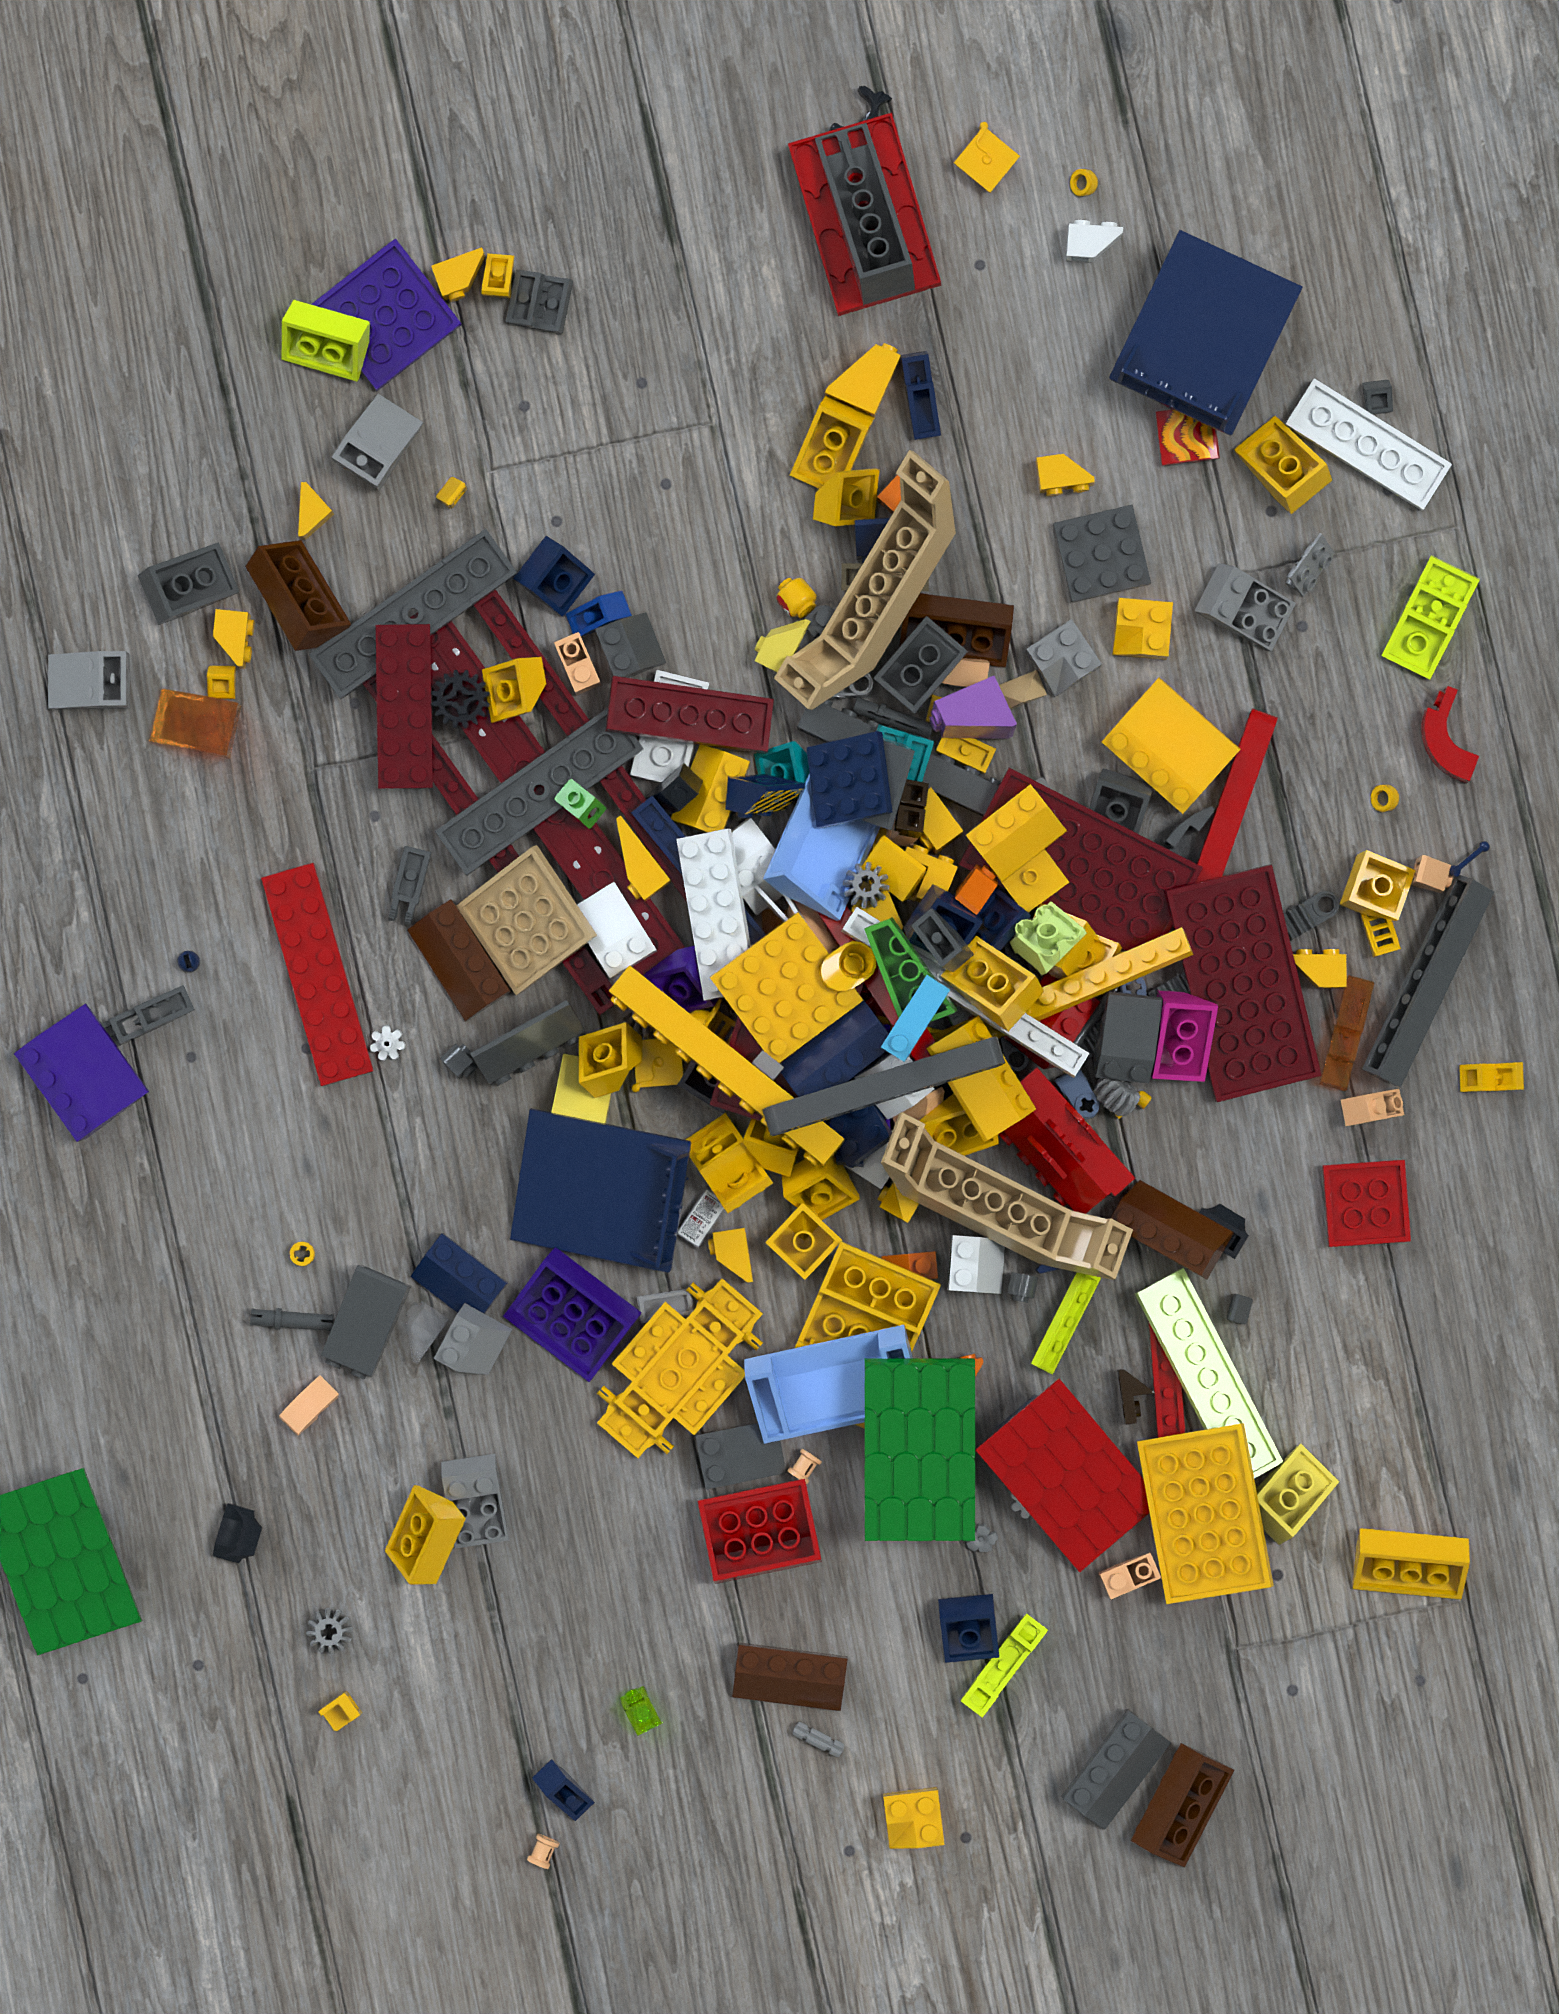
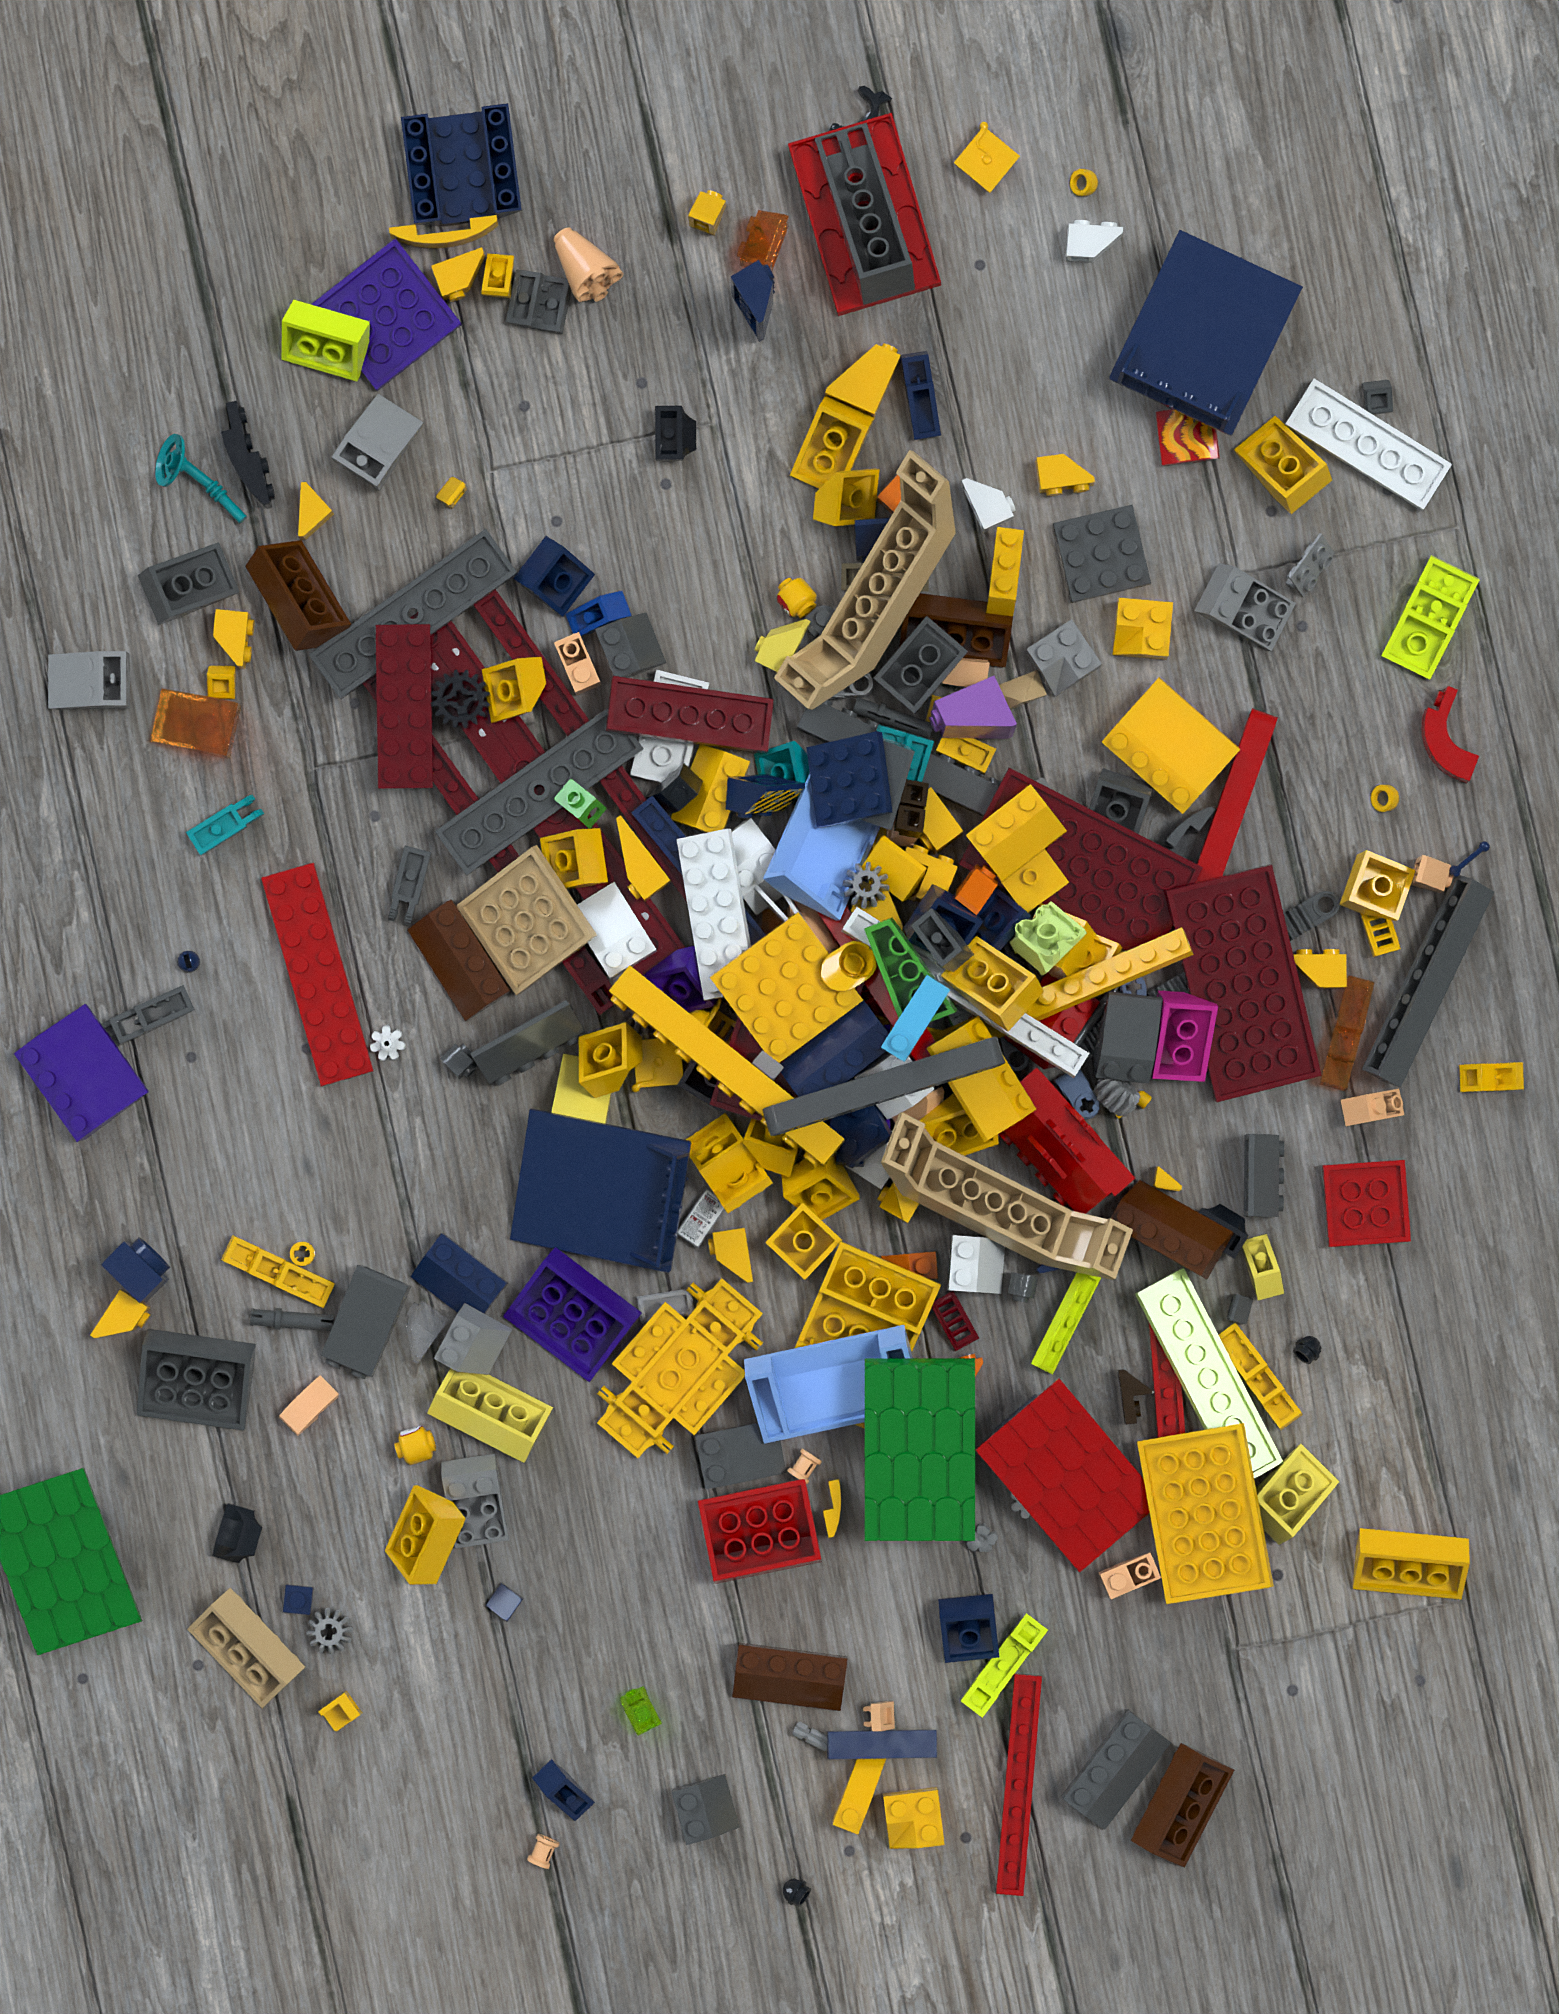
(122, 1316): none -> yellow slope
(137, 1269): none -> dark blue piece
(178, 462): none -> teal dish
(195, 1379): none -> dark grey slope
(222, 826): none -> teal hinge
(246, 1647): none -> tan slope
(249, 466): none -> black slope
(278, 1271): none -> yellow slope
(298, 1599): none -> dark blue plate
(415, 1445): none -> yellow head
(461, 166): none -> dark blue slope
(479, 227): none -> yellow slope
(490, 1412): none -> light yellow slope
(504, 1602): none -> slope
(576, 857): none -> yellow slope
(585, 266): none -> light nougat cone
(673, 433): none -> black slope
(705, 1809): none -> dark grey slope
(707, 212): none -> yellow slope
(753, 294): none -> dark blue slope
(765, 239): none -> clear orange slope
(796, 1891): none -> black plate
(833, 1514): none -> yellow slope
(858, 1794): none -> yellow slope
(881, 1716): none -> light nougat tile
(881, 1744): none -> dark blue tile
(951, 1296): none -> dark red slope
(988, 504): none -> white slope
(1005, 571): none -> yellow brick
(1018, 1784): none -> red plate
(1165, 1181): none -> yellow slope
(1259, 1377): none -> yellow slope
(1262, 1175): none -> dark grey slope
(1262, 1267): none -> light yellow slope
(1307, 1349): none -> black plate

